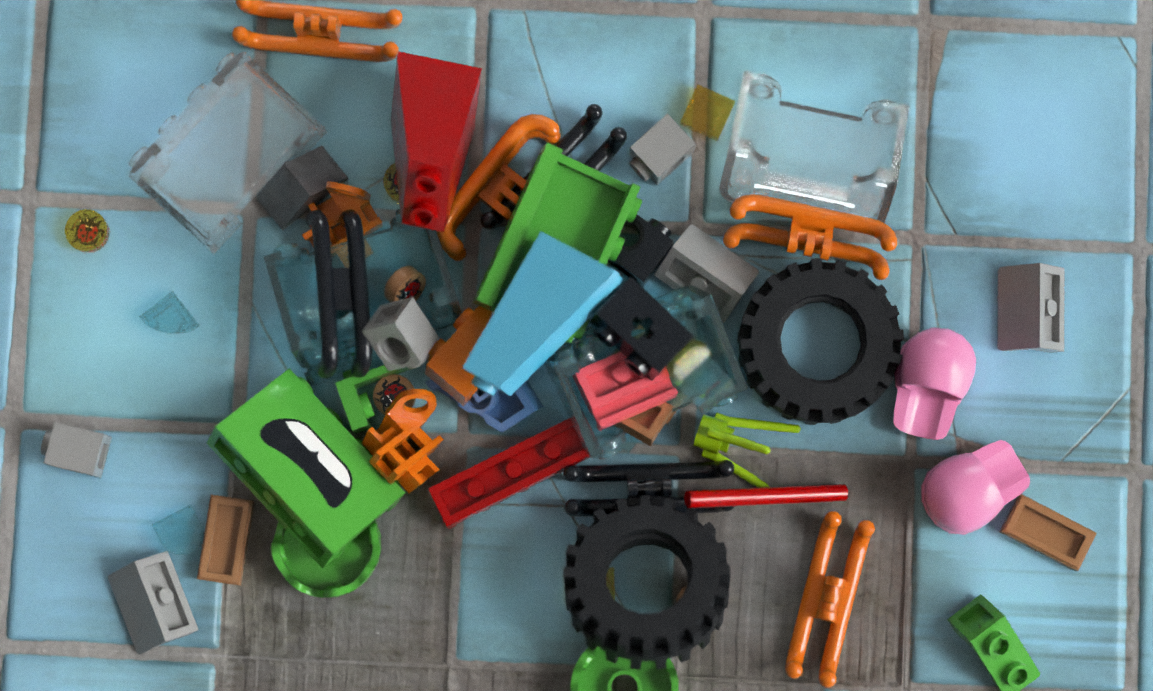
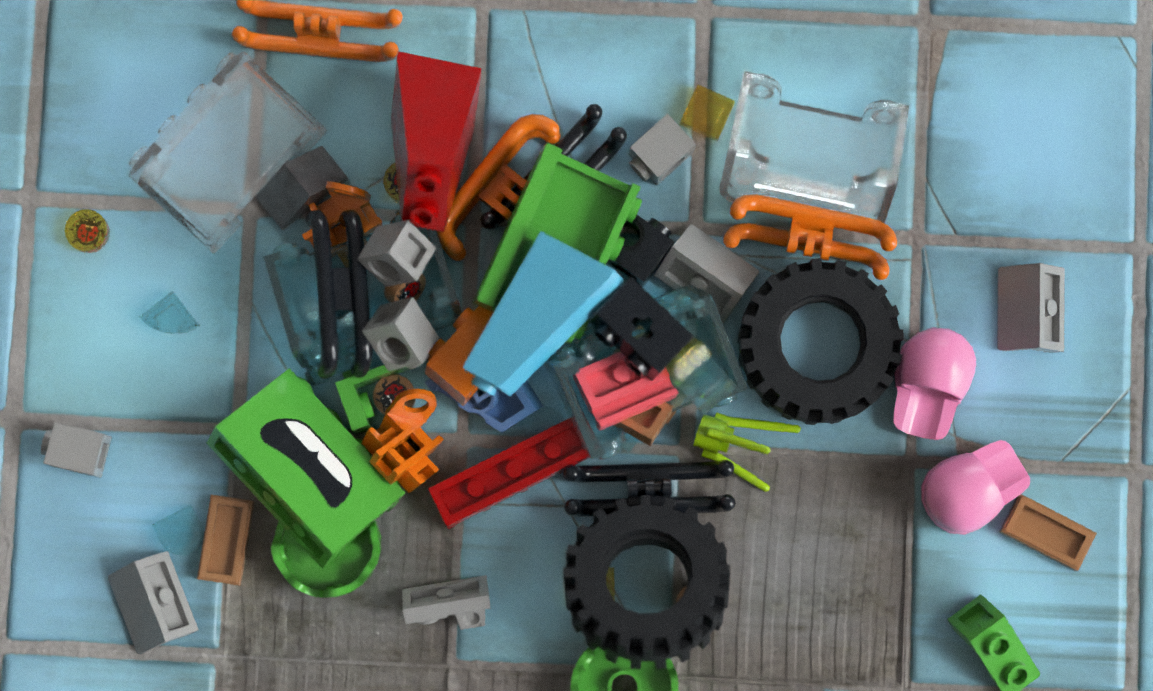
(396, 253): none -> light grey brick
(461, 597): none -> light grey hinge
(765, 496): red bar -> none
(828, 598): orange piece -> none

